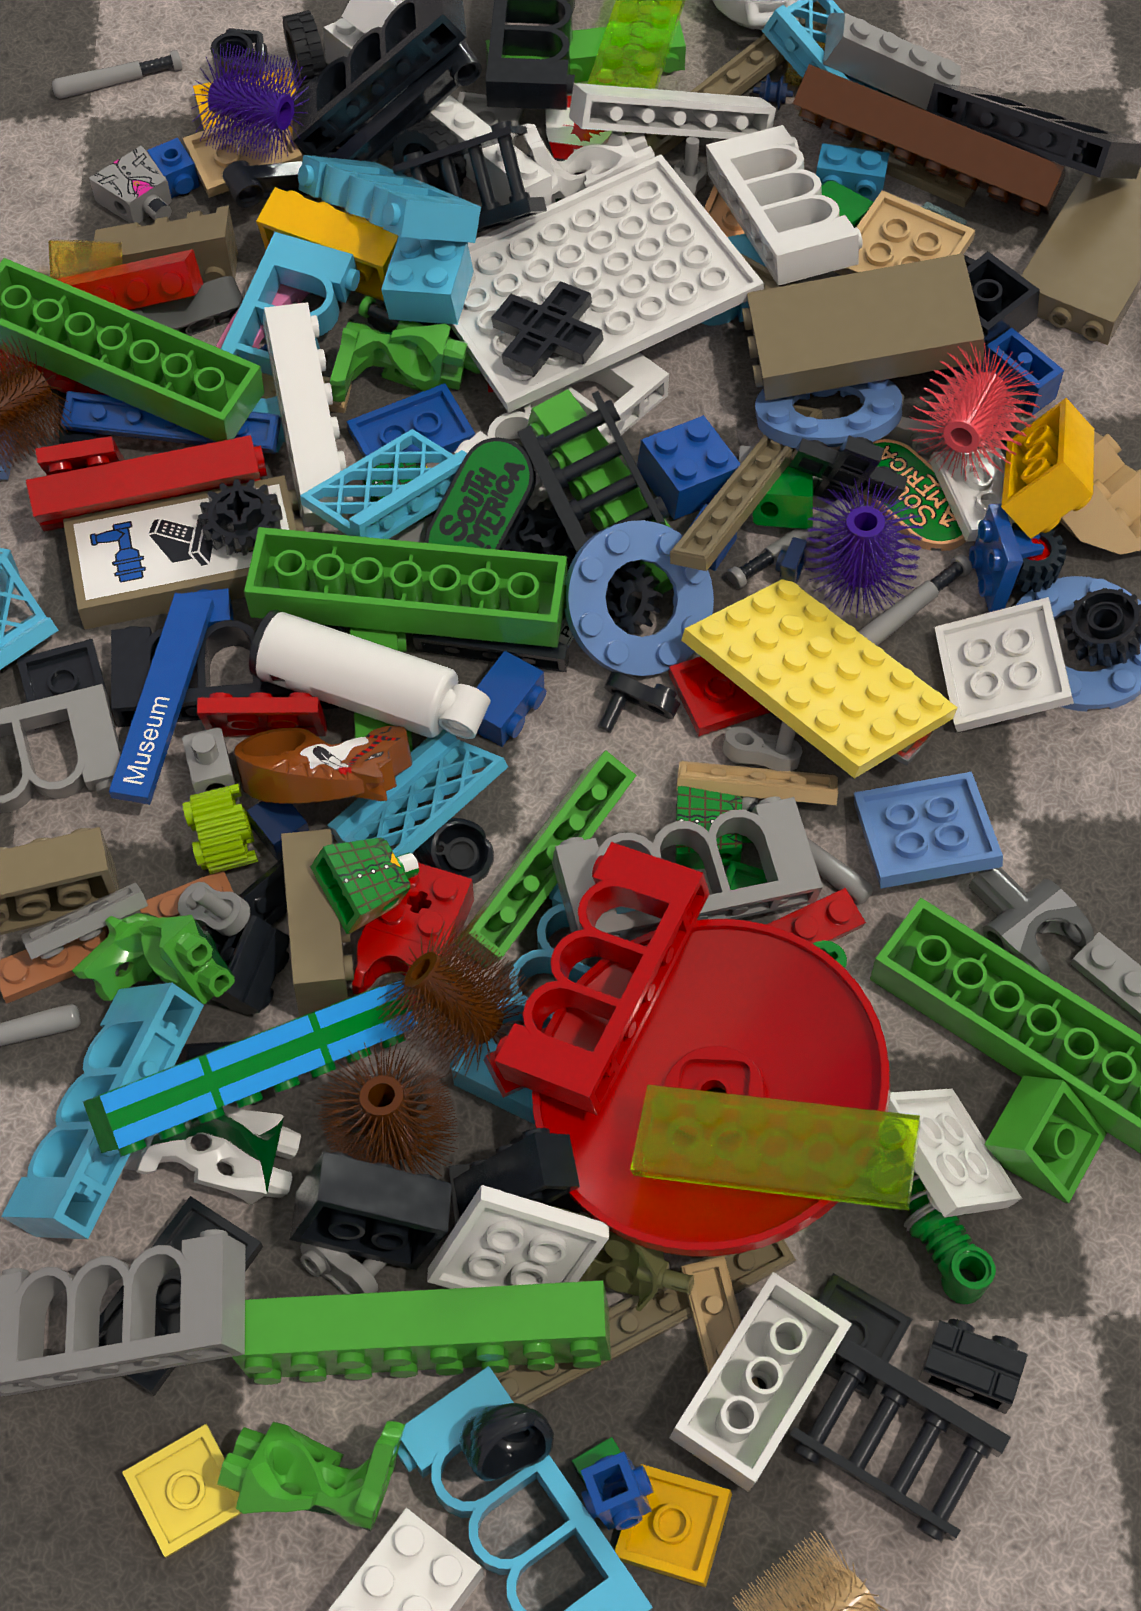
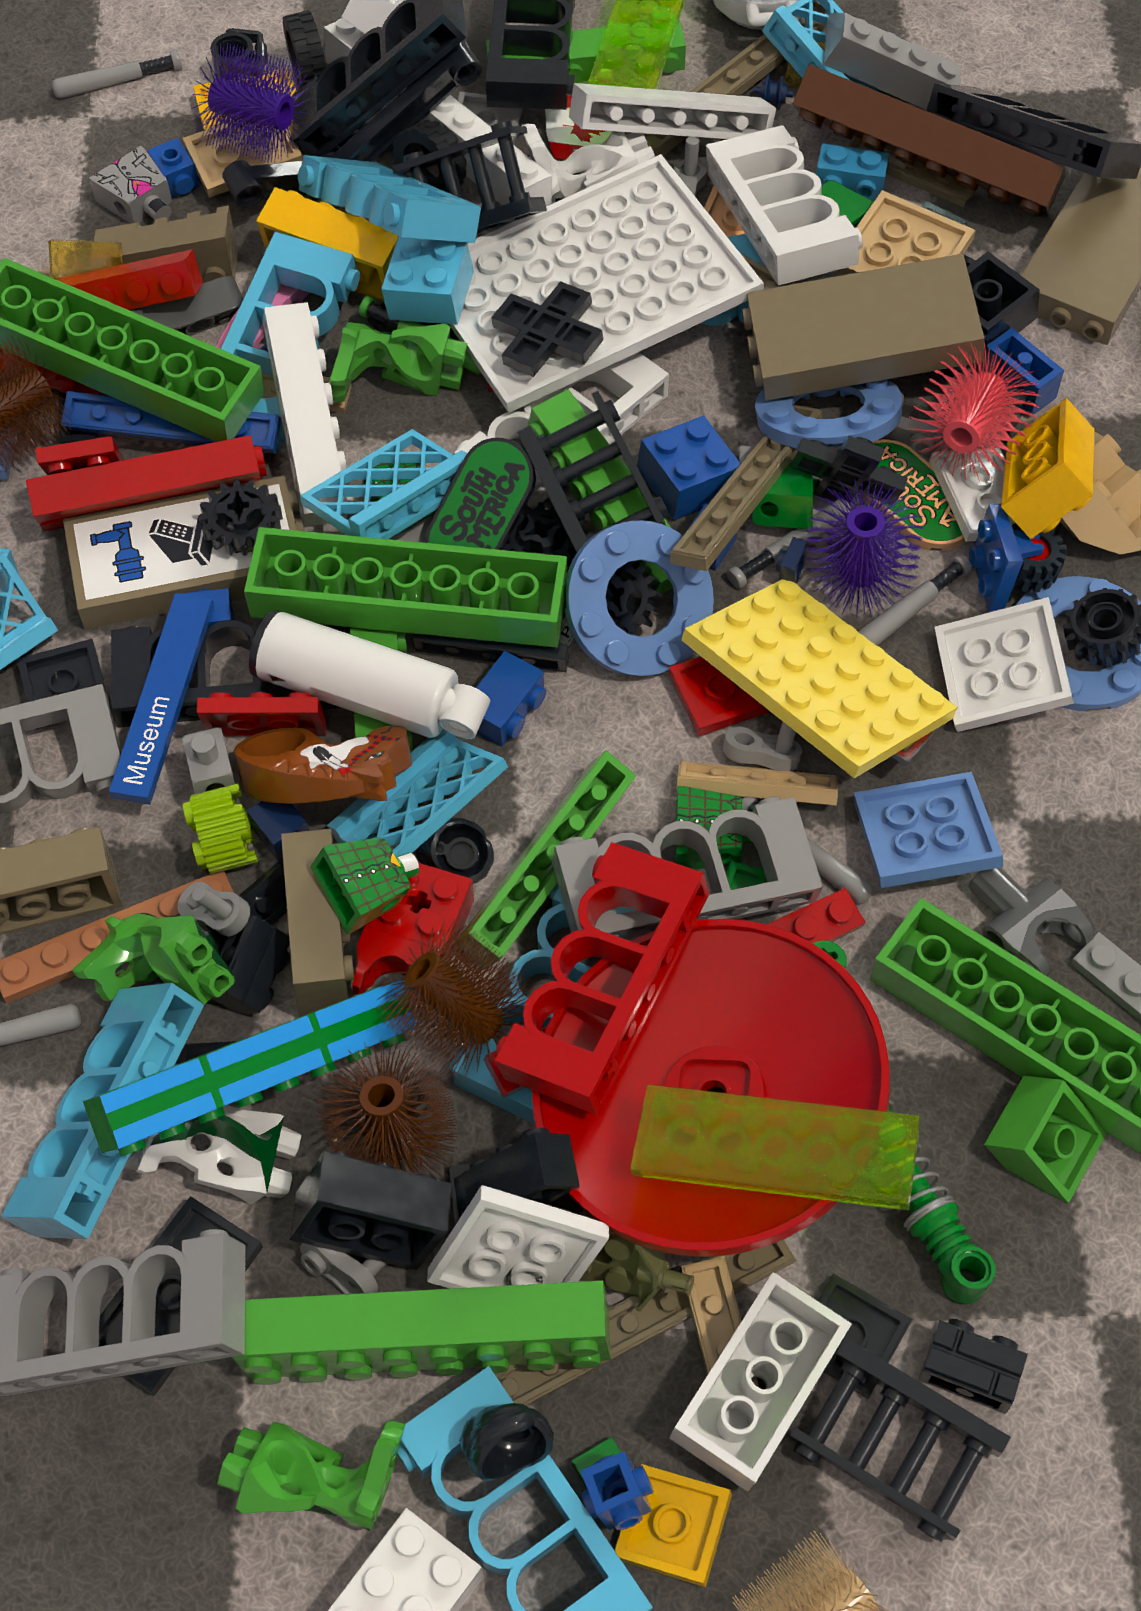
(83, 922): light grey plate -> none
(181, 1490): light yellow plate -> none
(430, 413): blue plate -> none
(657, 699): black piece -> none
(952, 1155): white plate -> none

